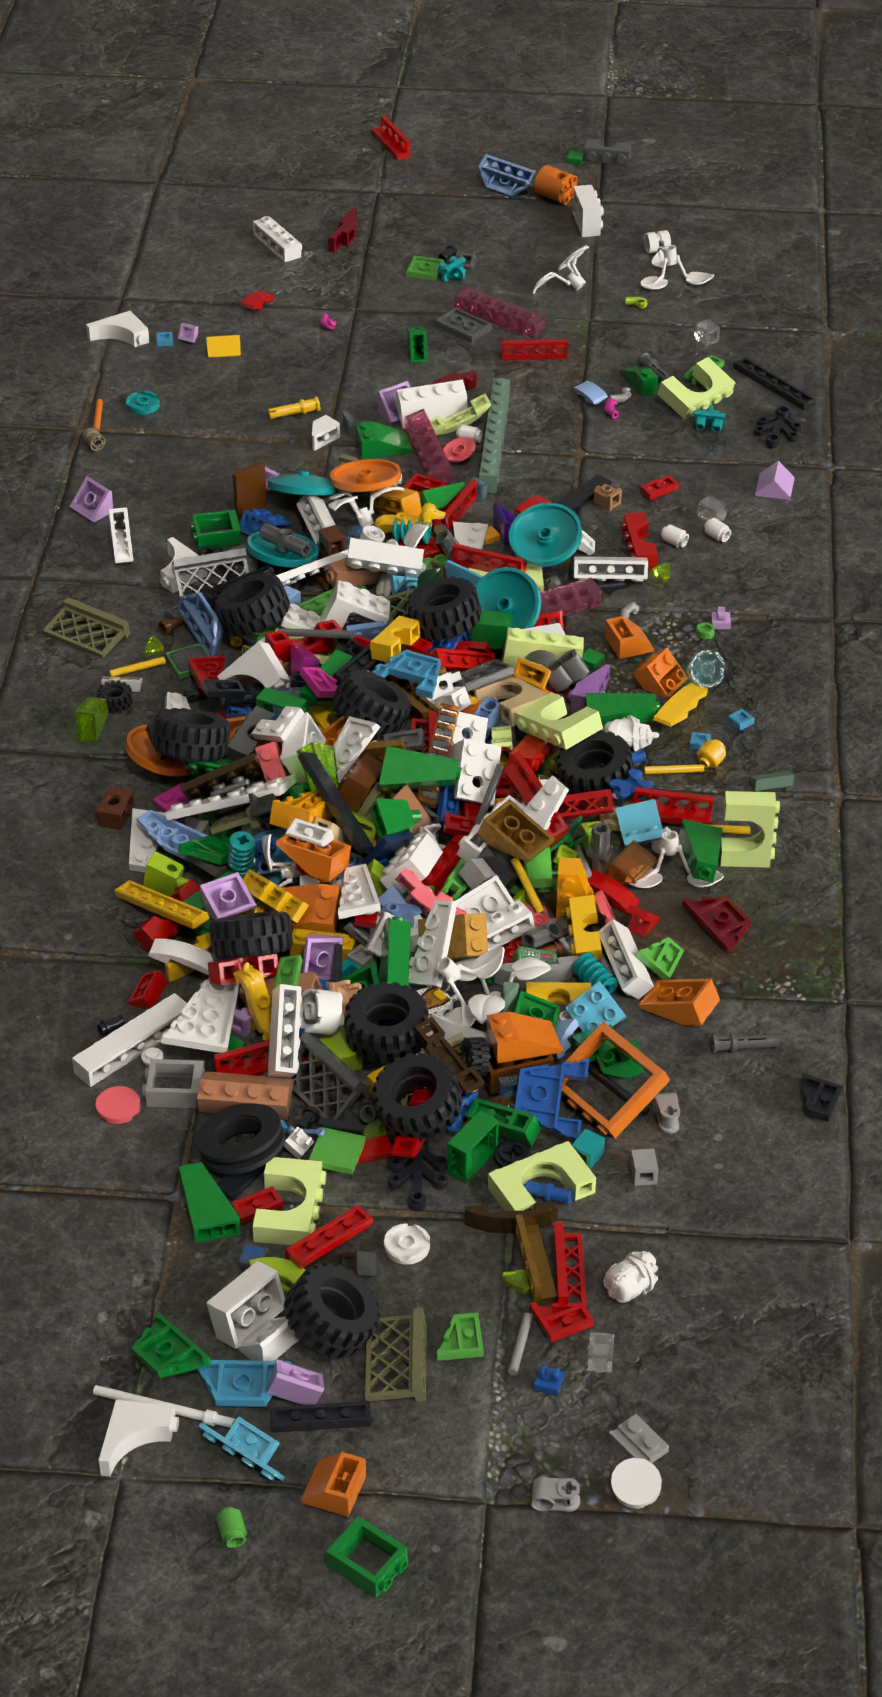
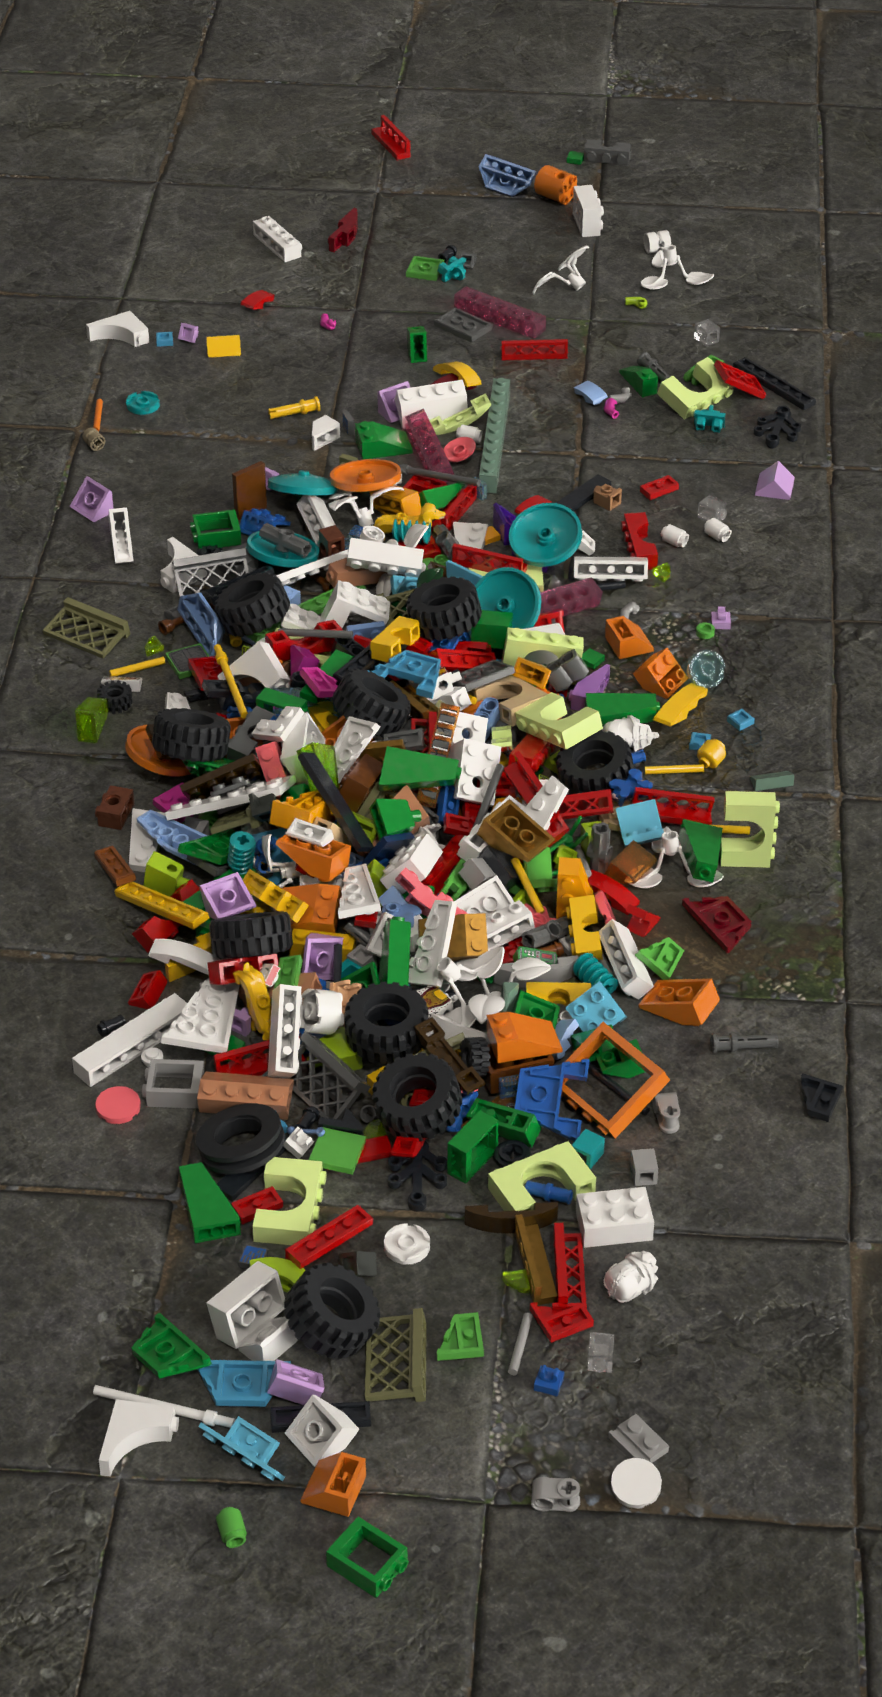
(115, 866): none -> dark orange tile
(222, 660): none -> yellow bar
(270, 974): none -> plate
(321, 1430): none -> white slope
(407, 470): none -> dark grey bar
(460, 369): none -> yellow slope
(614, 1217): none -> white brick
(740, 379): none -> red tile

